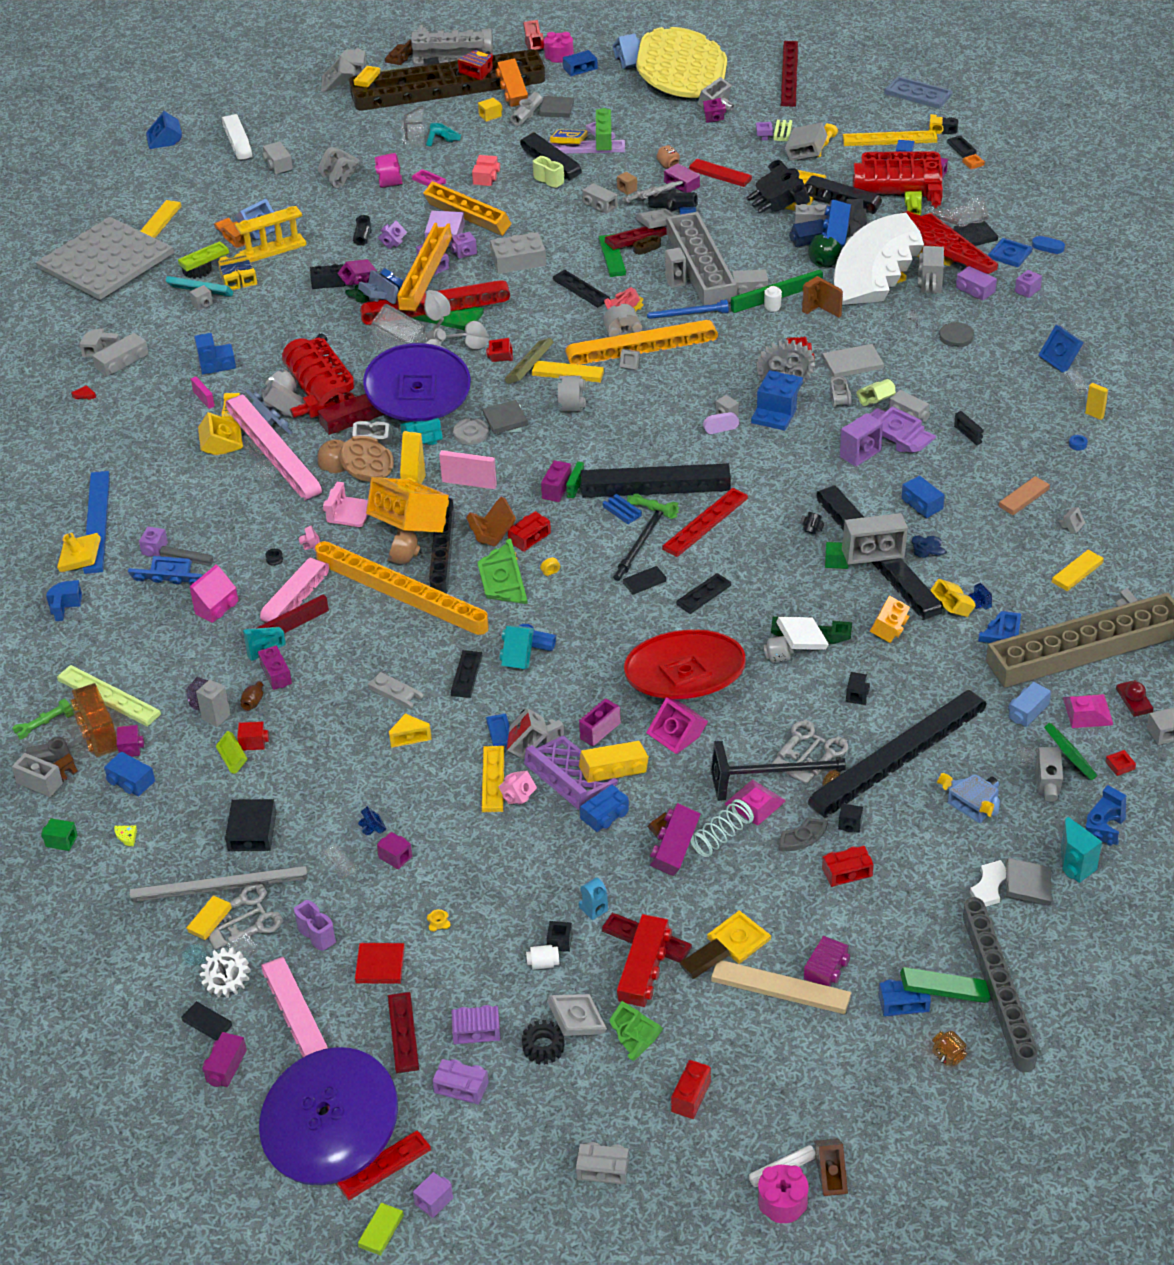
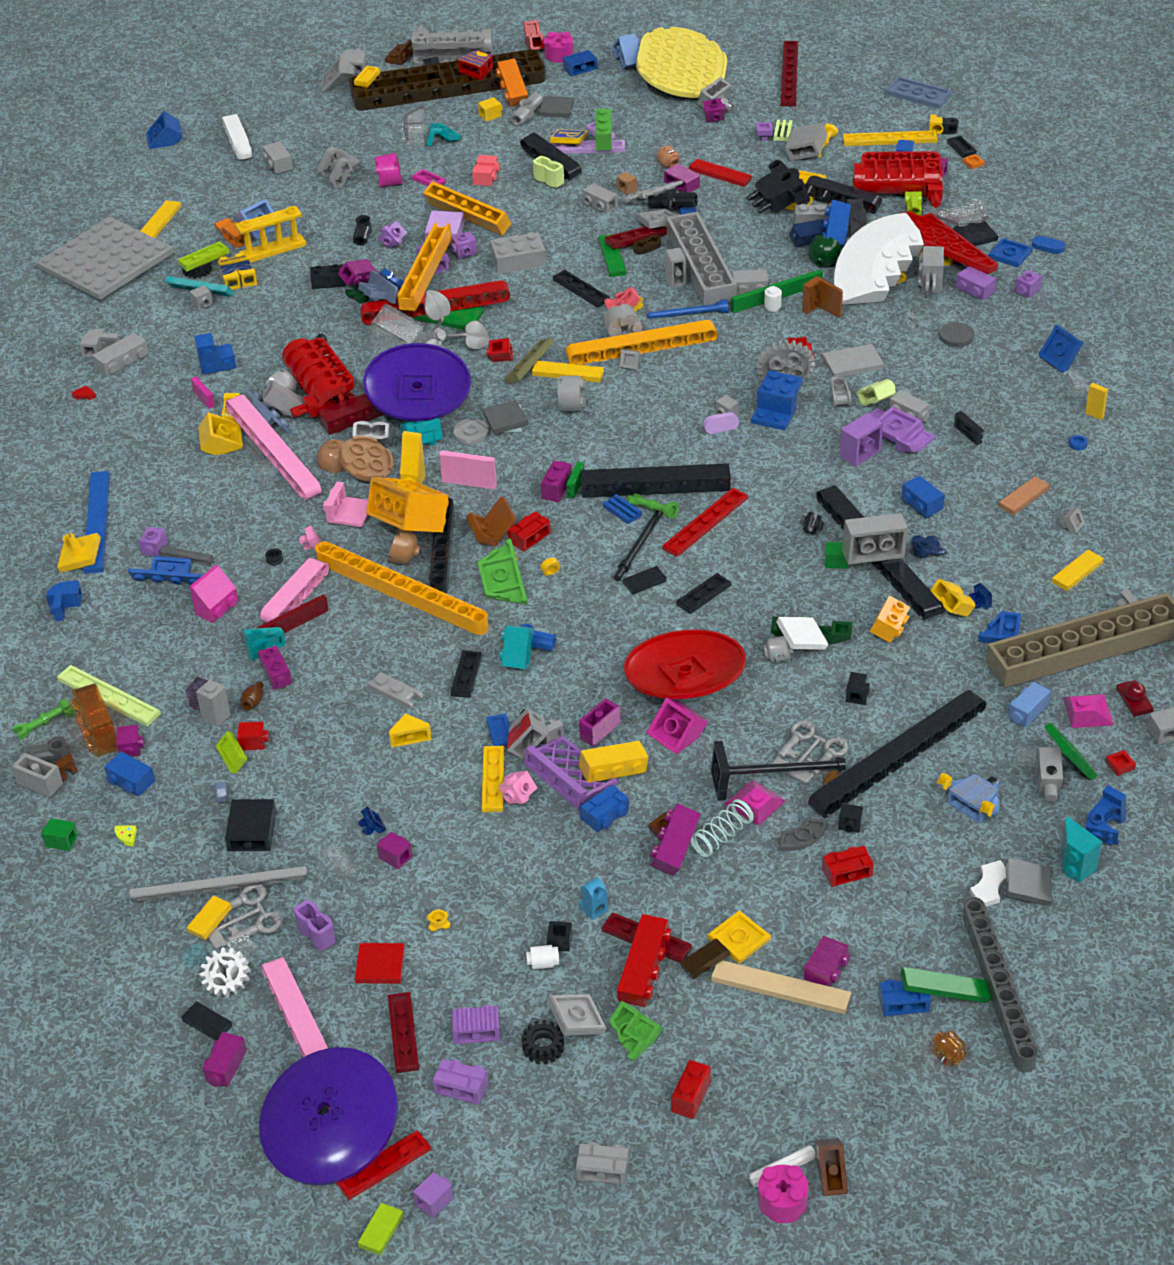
(221, 792): none -> sand blue tile

